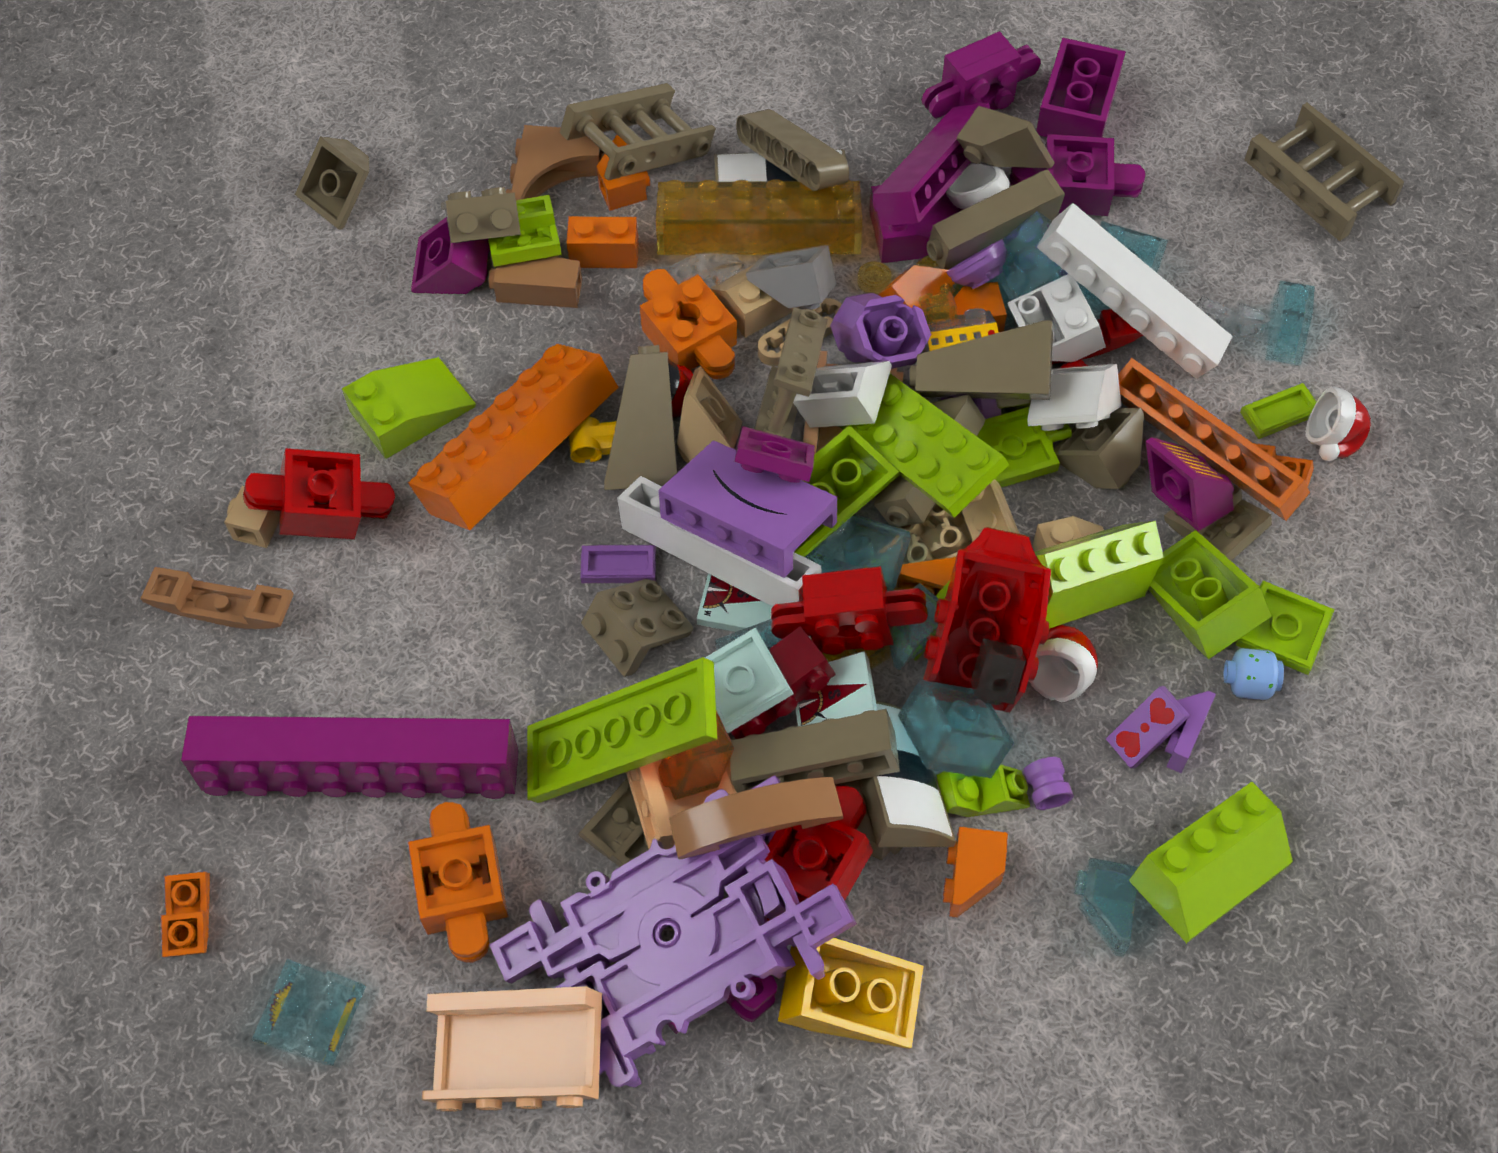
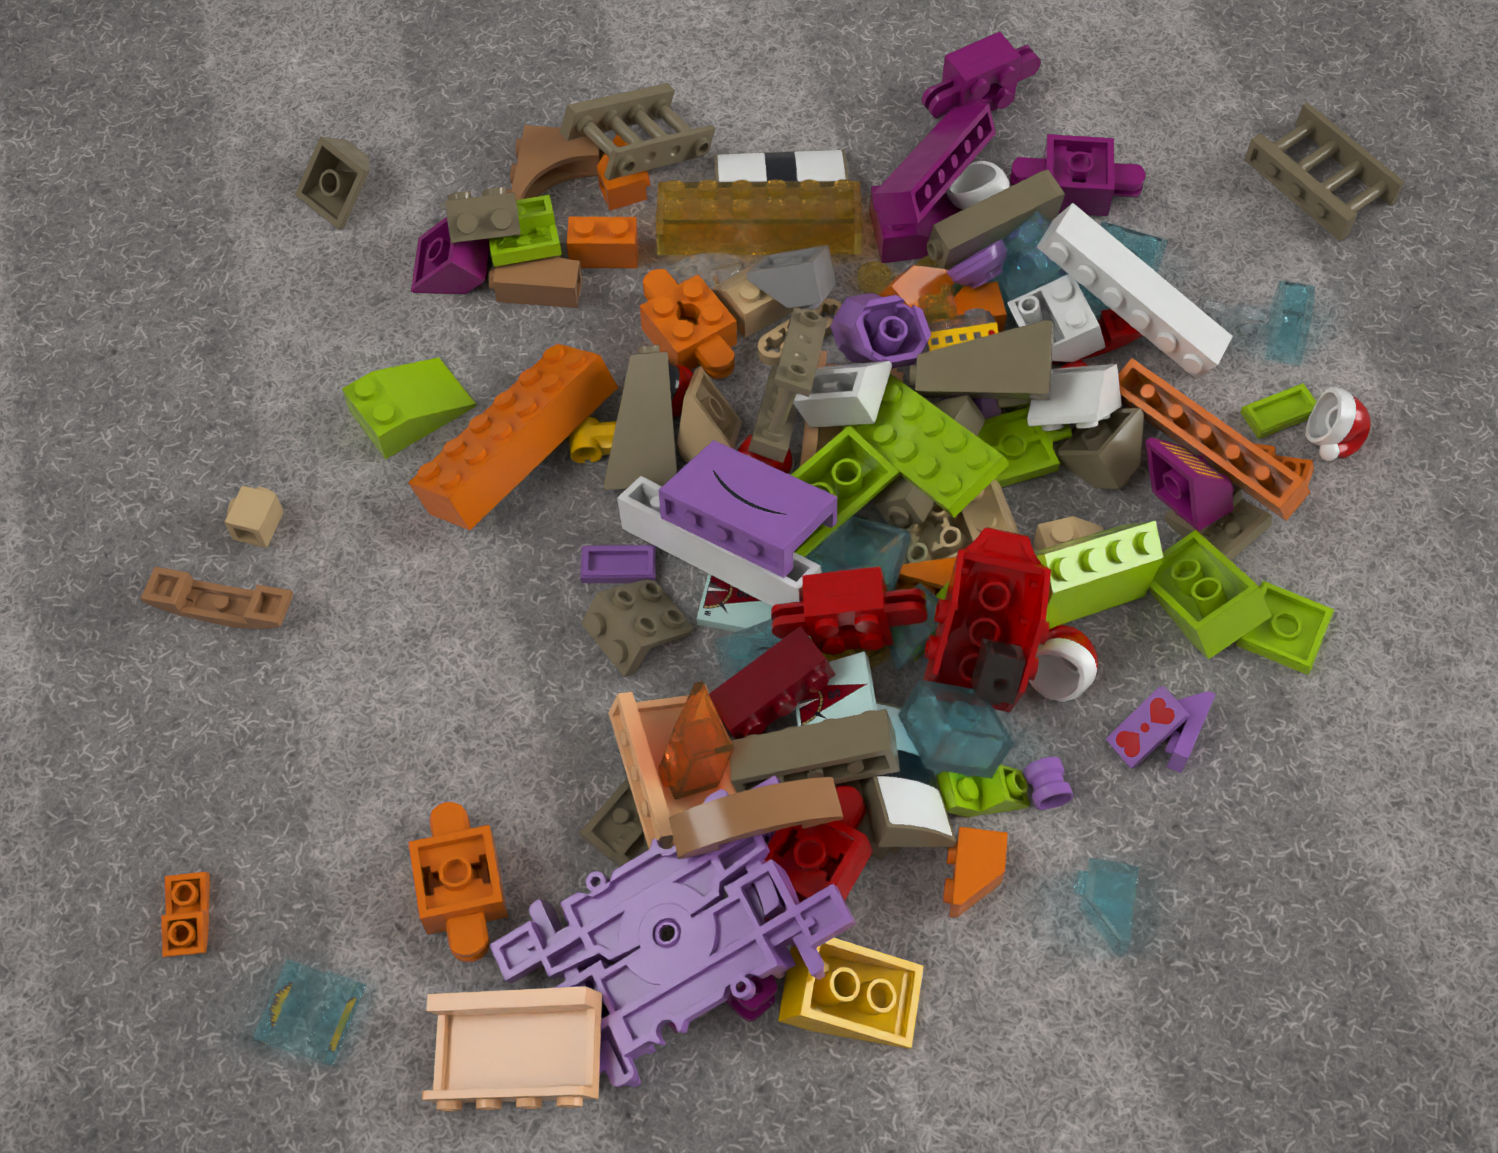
(319, 478): red brick -> none
(351, 756): magenta brick -> none
(622, 731): lime plate -> none
(746, 680): light aqua tile -> none
(776, 454): magenta plate -> none
(792, 149): dark tan beam -> none
(1002, 141): dark tan slope -> none
(1080, 89): magenta brick -> none
(1215, 862): lime slope -> none
(1254, 674): light blue head -> none

